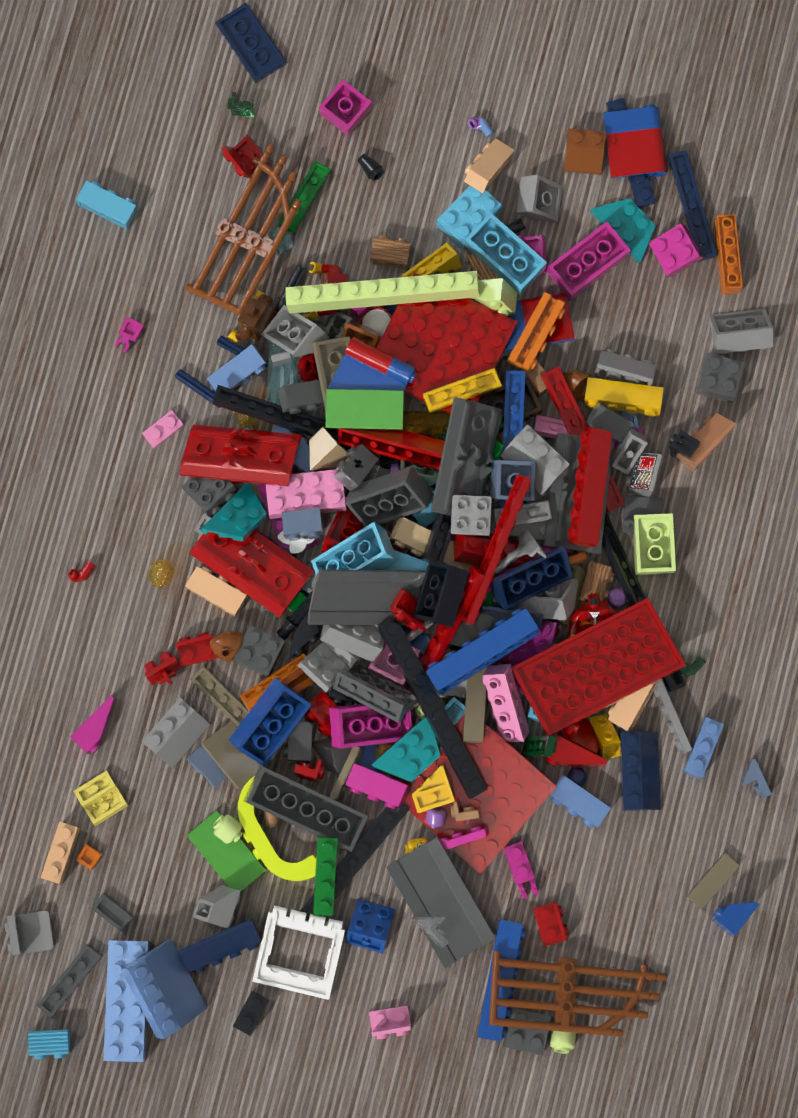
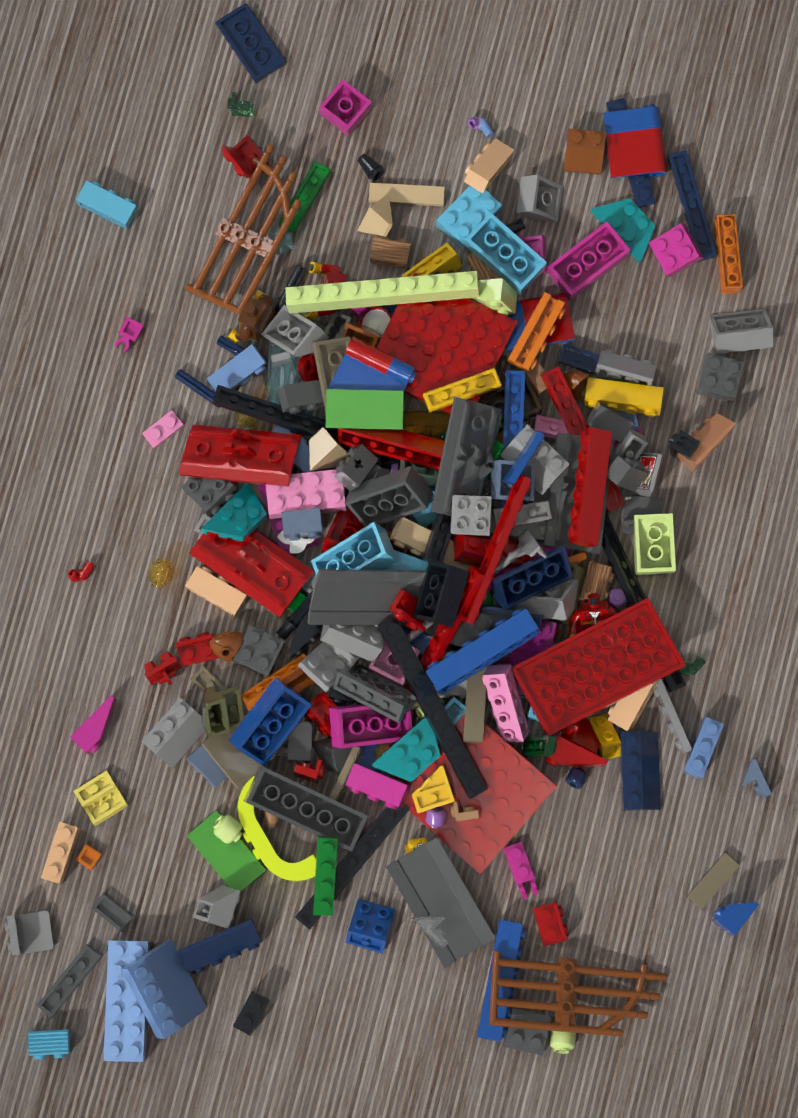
(221, 710): none -> olive piece
(292, 979): white hinge -> none
(378, 218): none -> tan slope
(390, 1021): bright pink bracket -> none
(407, 194): none -> tan tile
(459, 838): dark pink hinge -> none
(523, 458): none -> blue tile
(578, 358): none -> dark blue plate
(579, 802): medium blue brick -> none
(625, 471): none -> dark grey brick

